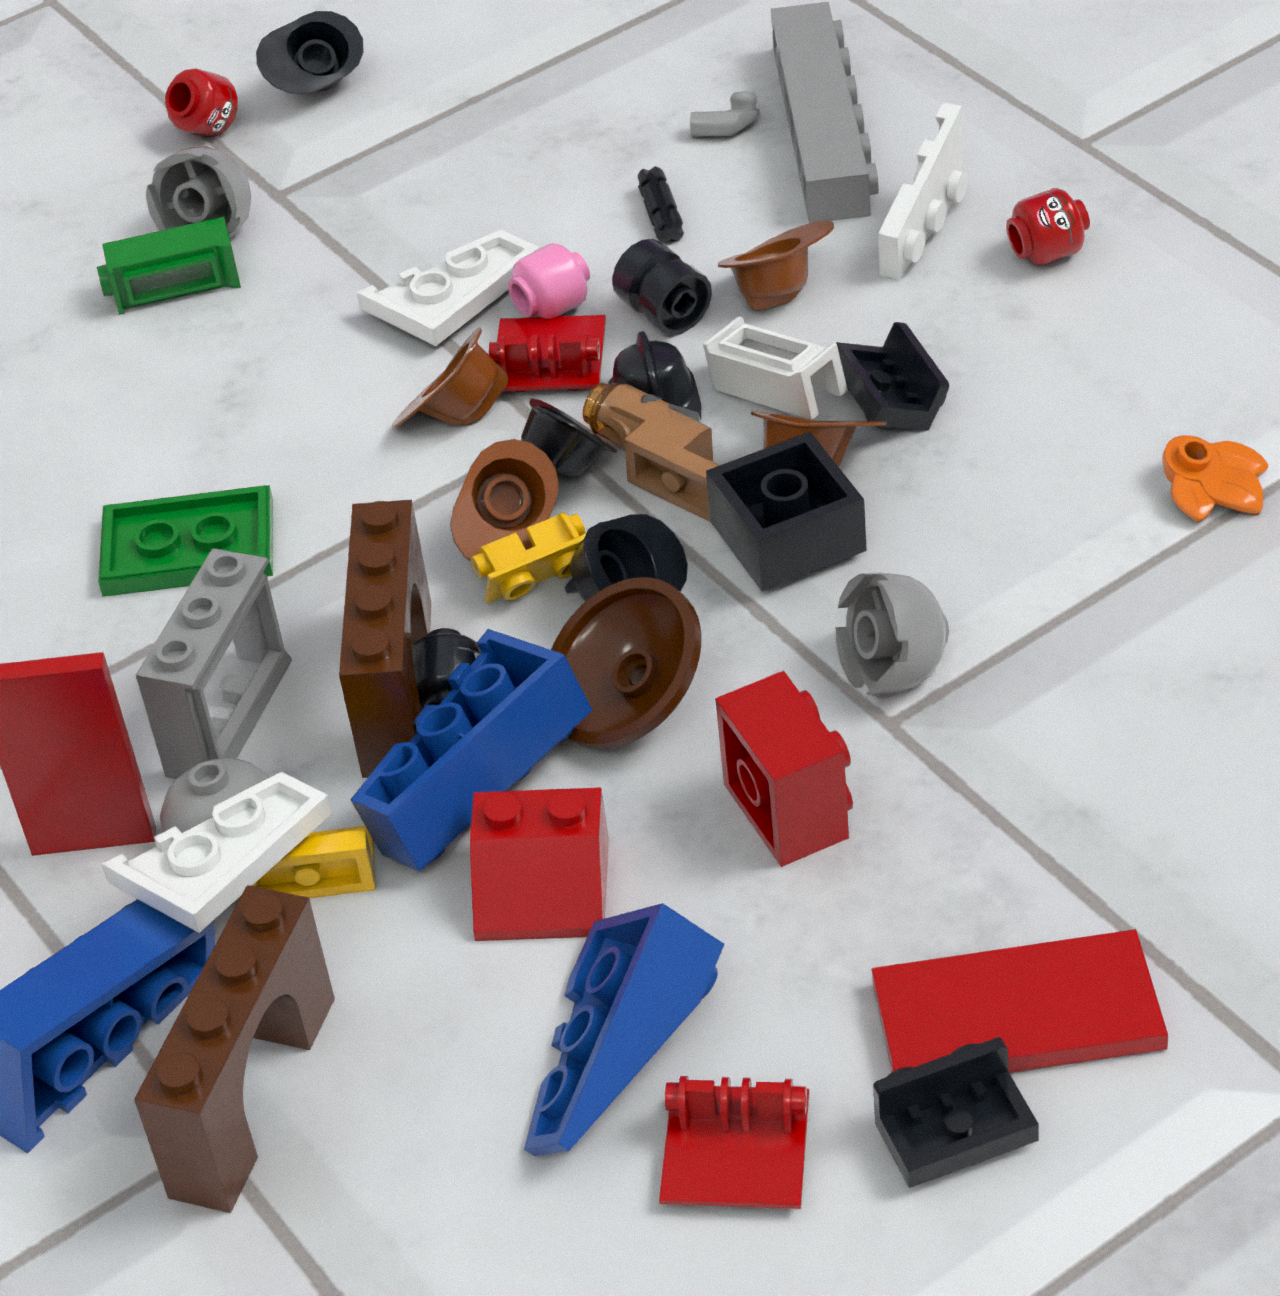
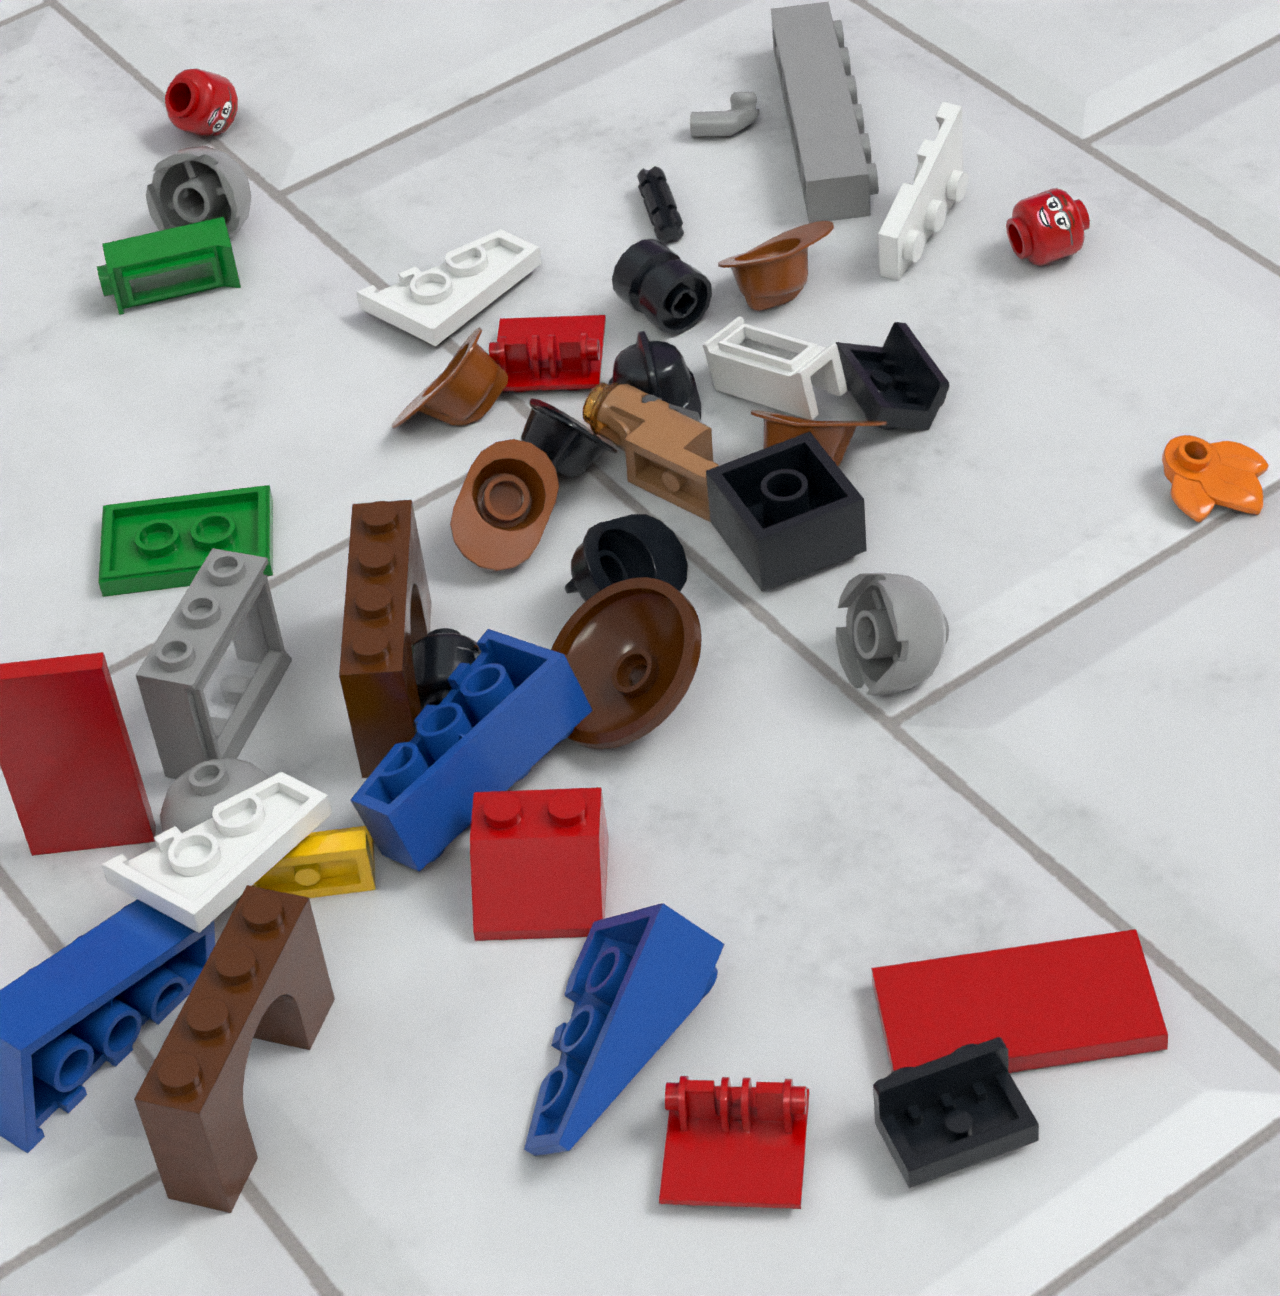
(310, 53): black piece -> none
(515, 571): yellow hinge -> none
(549, 282): bright pink head -> none
(784, 767): red brick -> none

